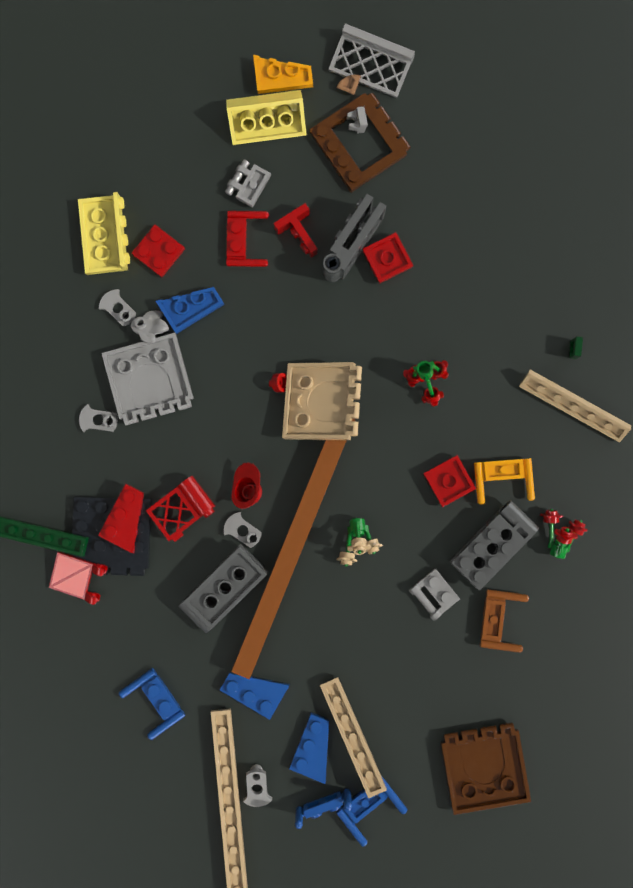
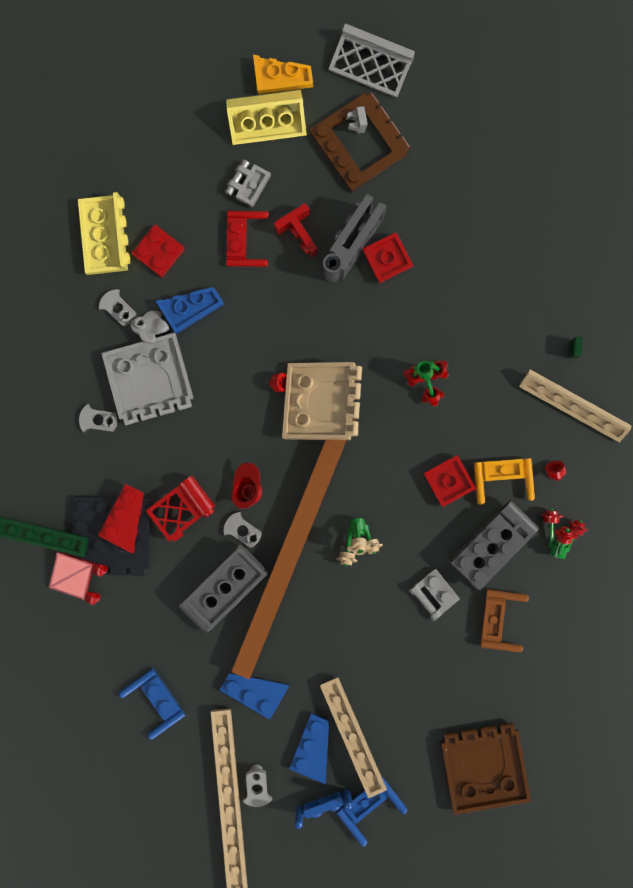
(349, 83): medium nougat tile -> none
(555, 470): none -> red tile

